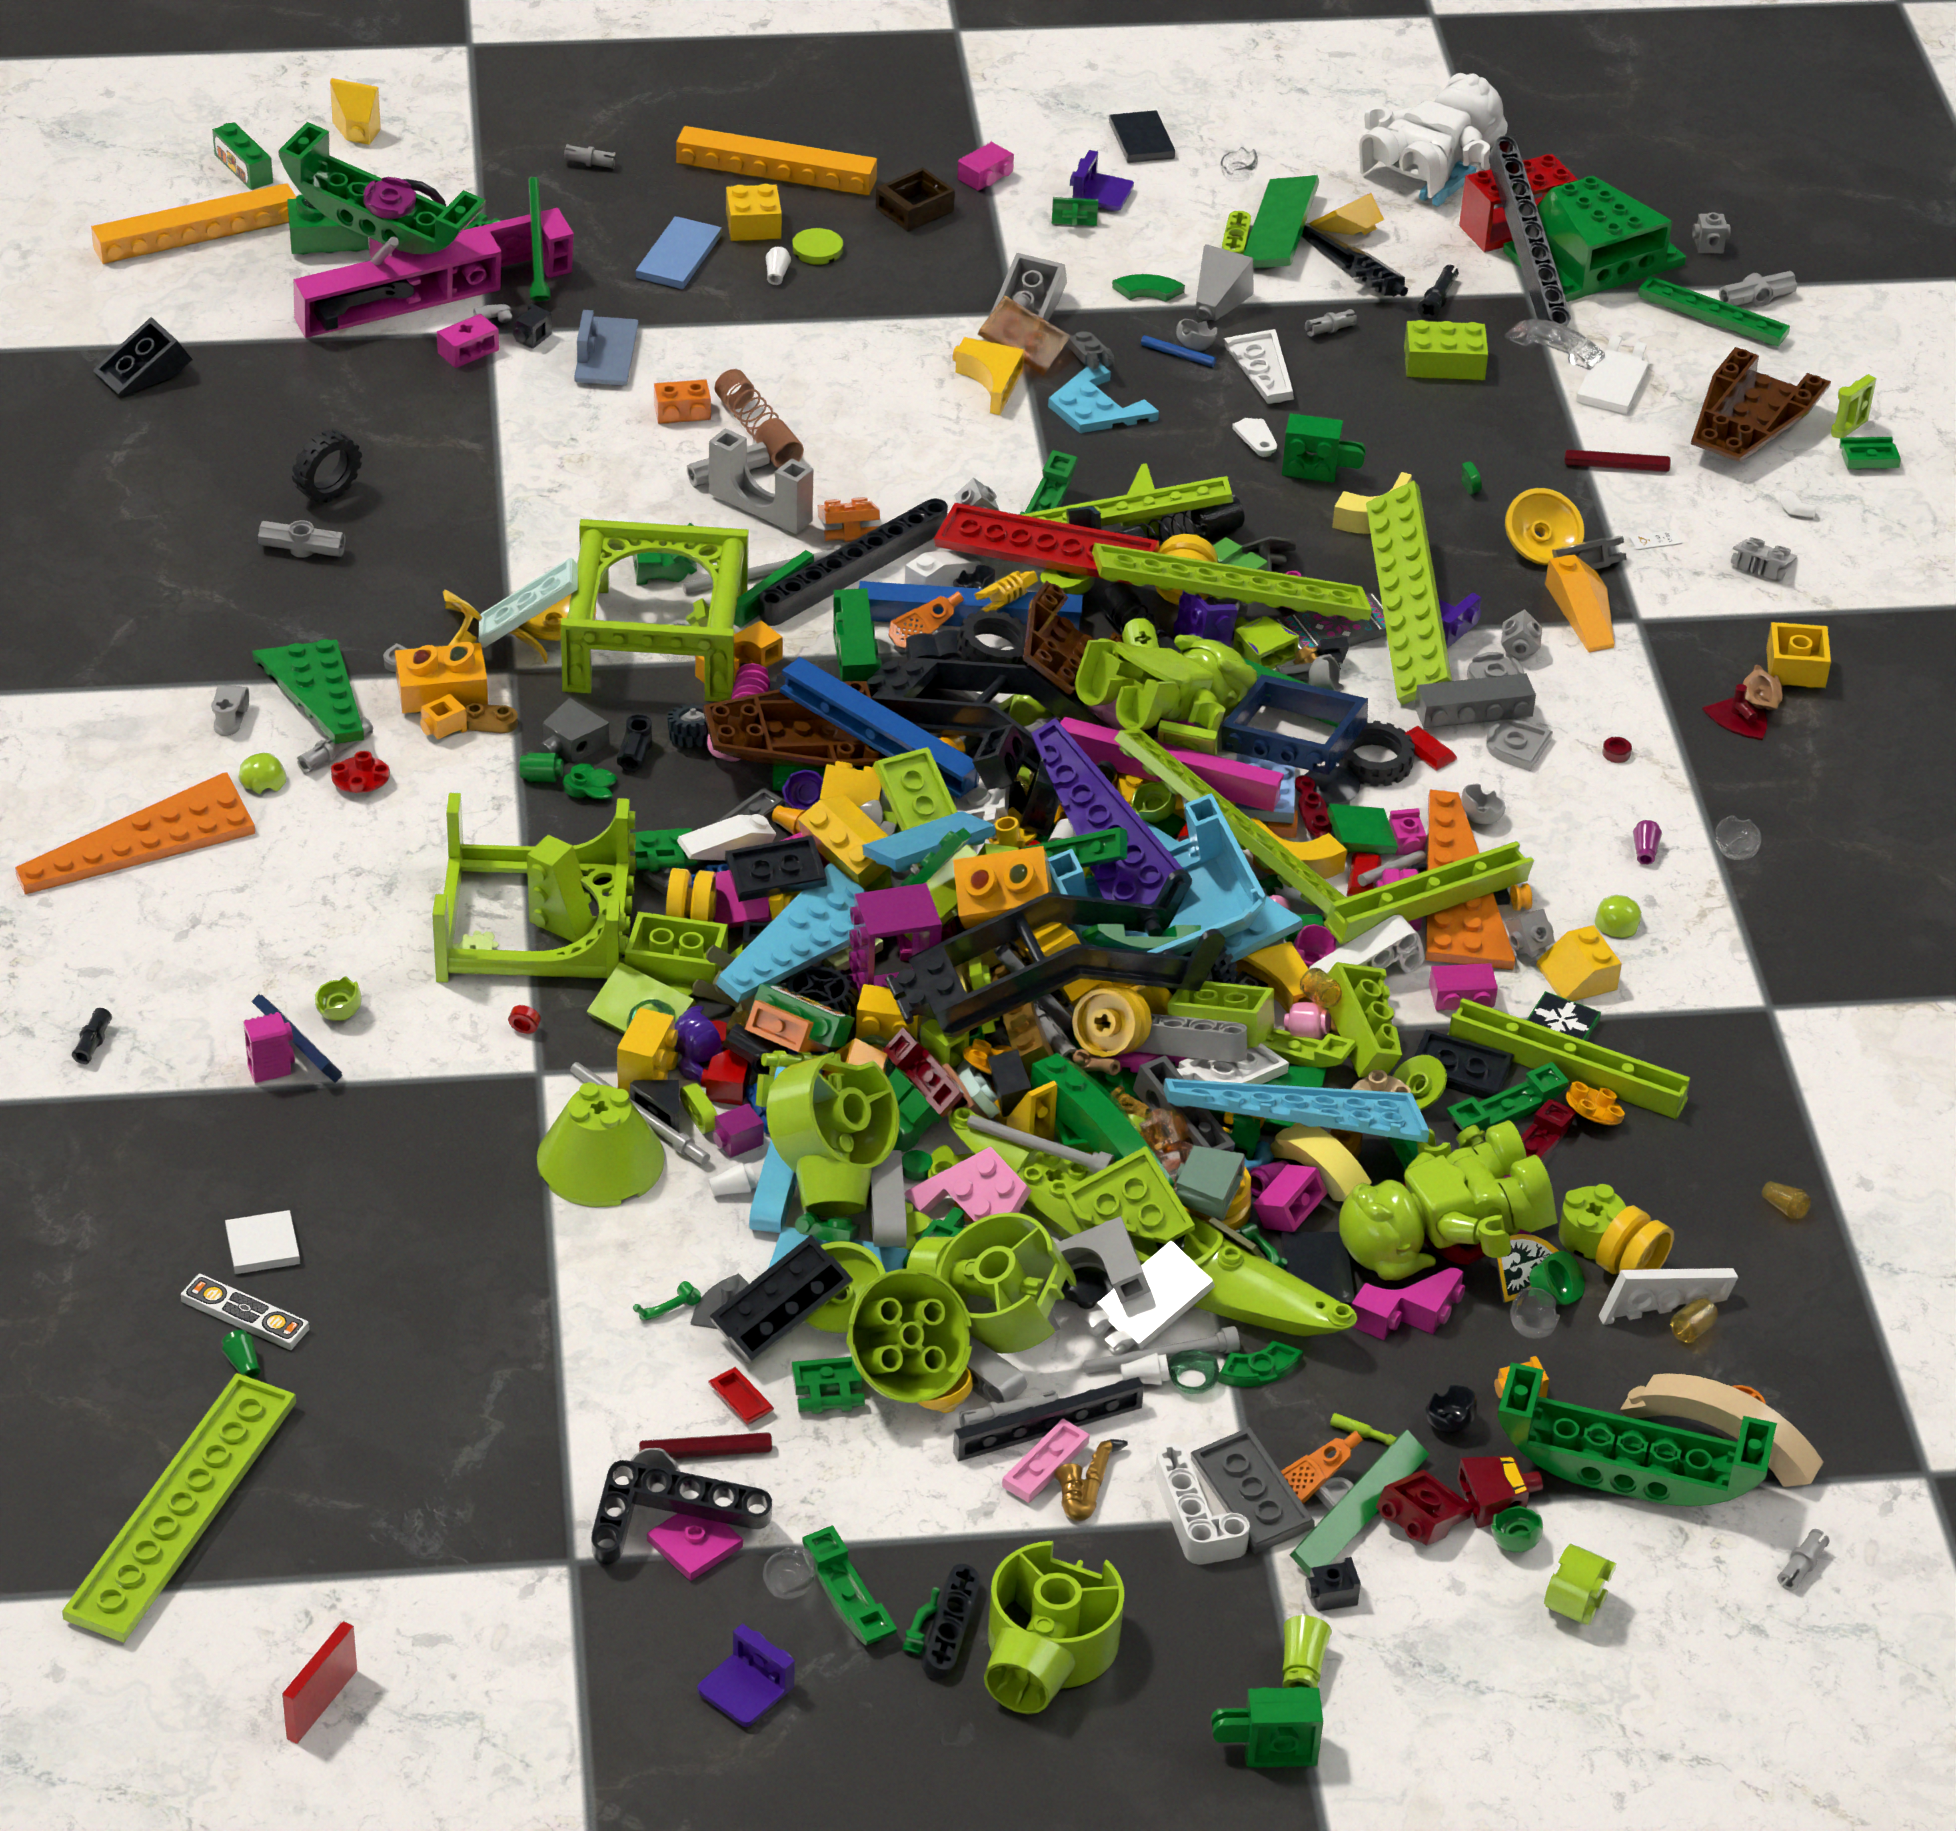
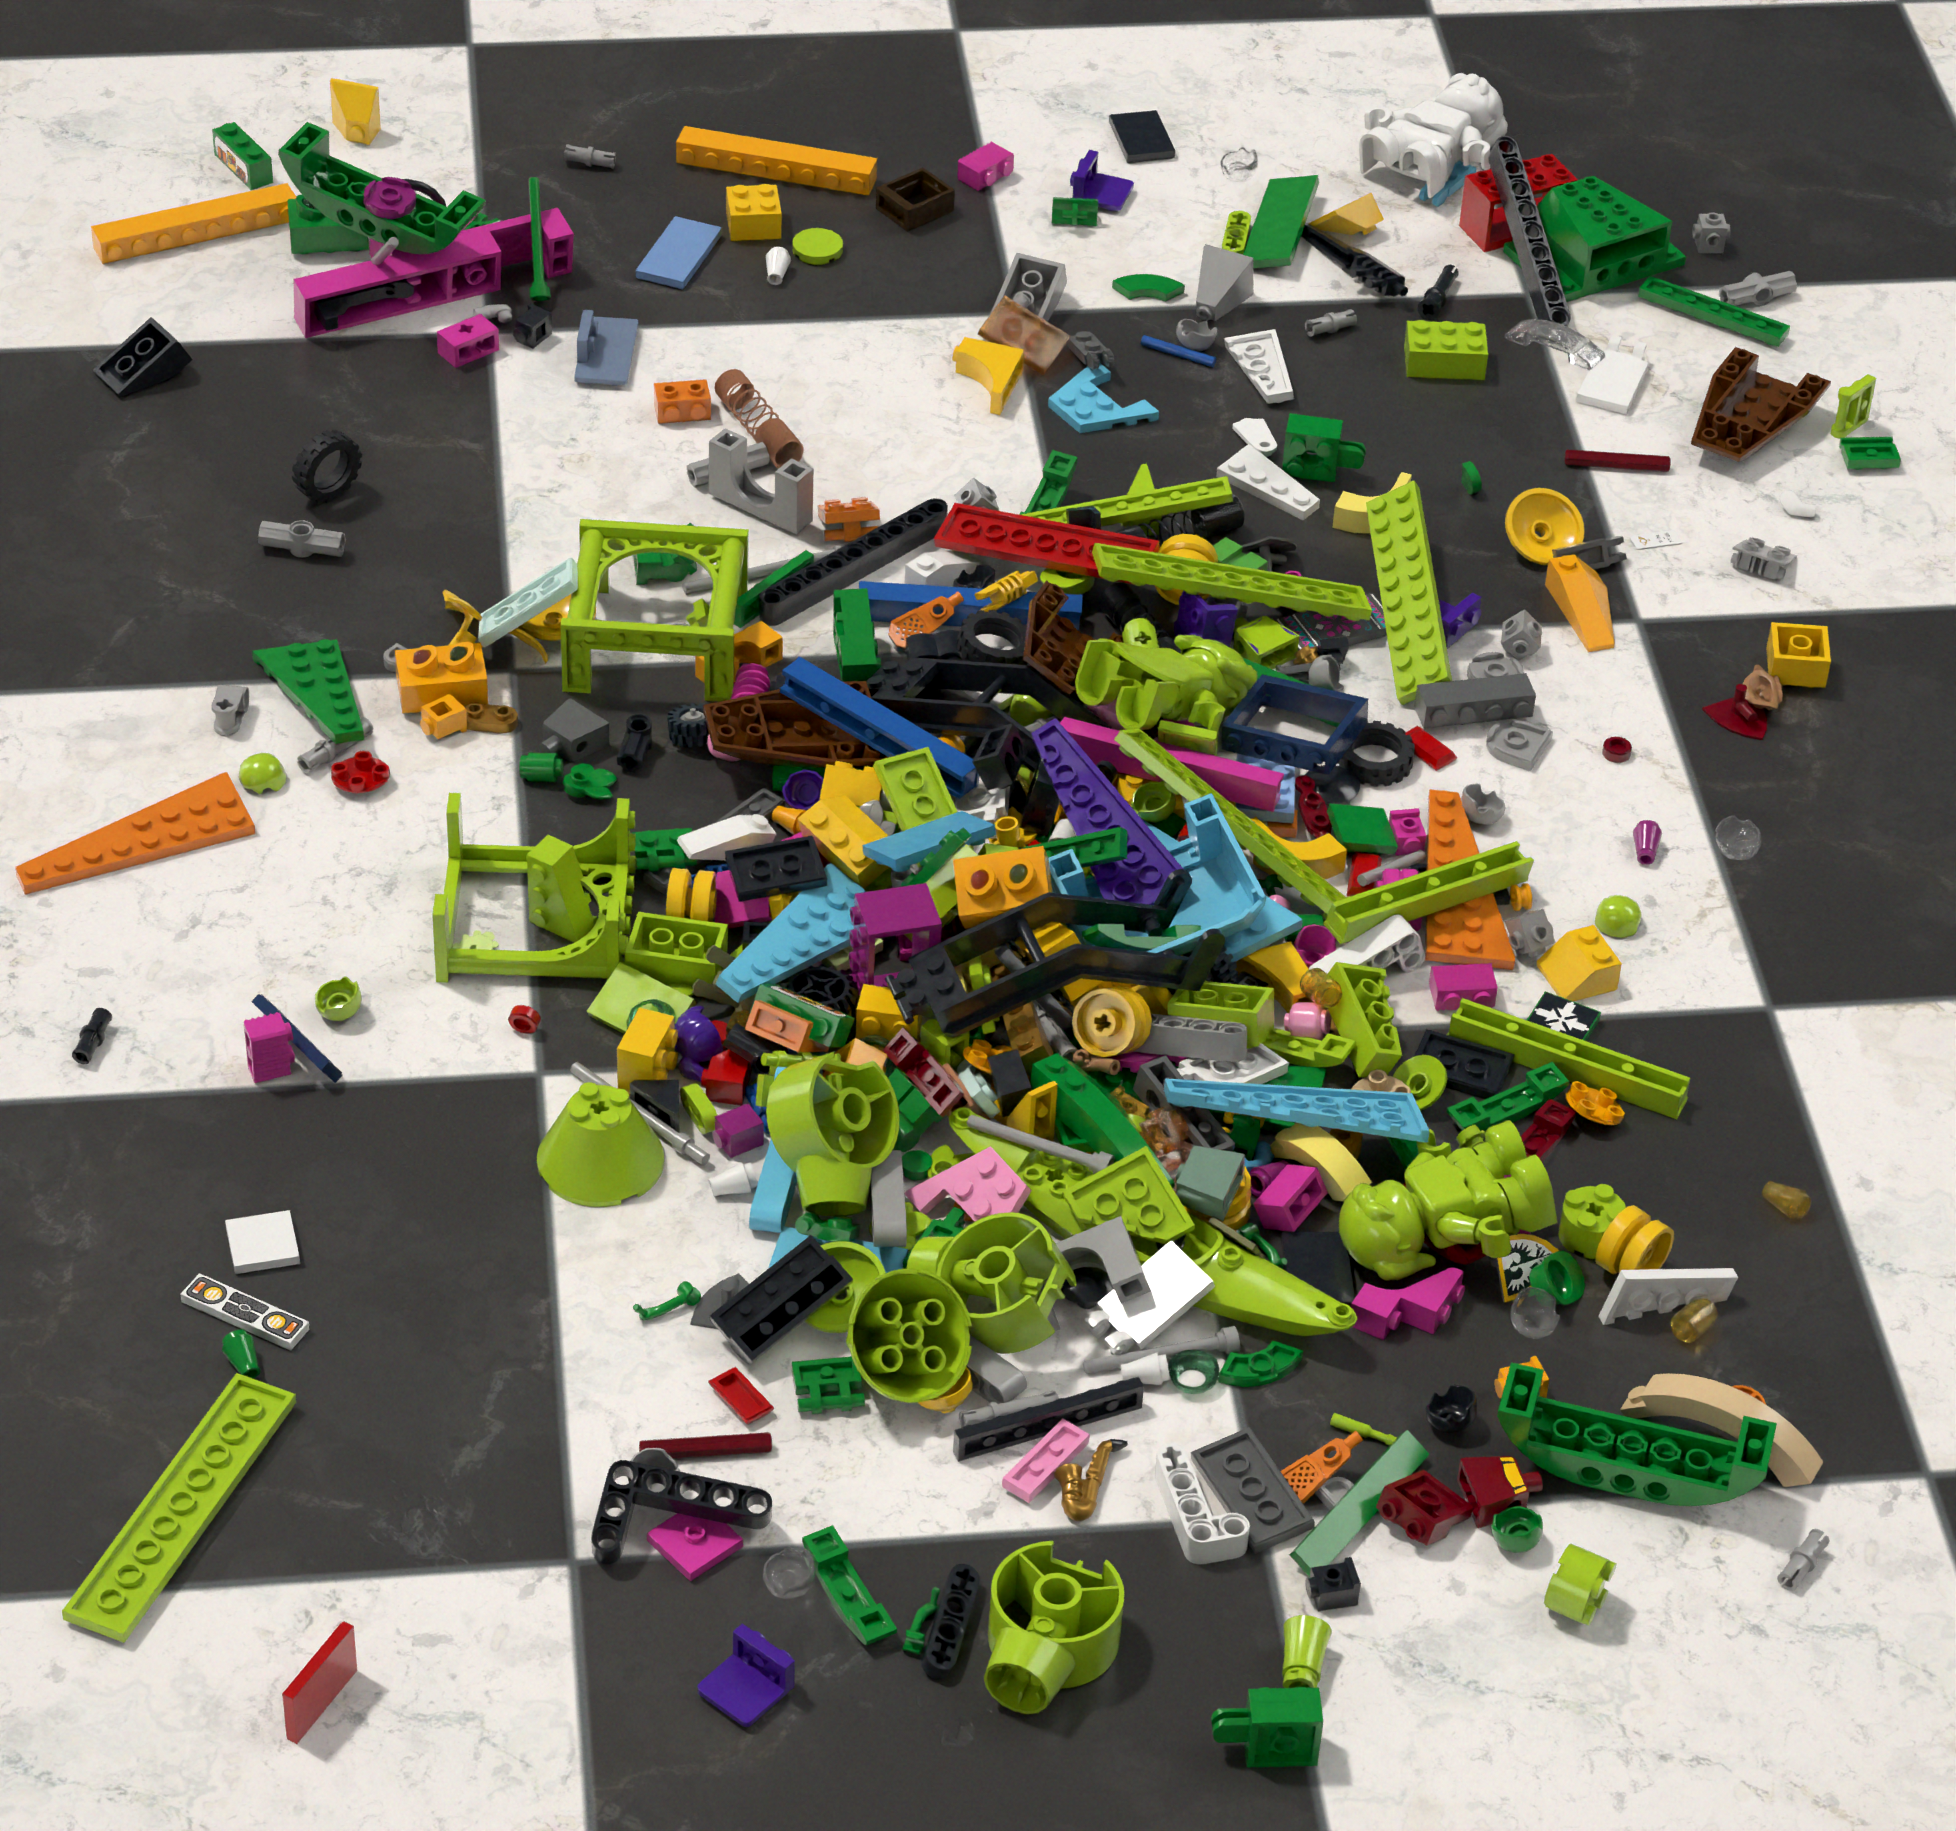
(1267, 481): none -> white wing

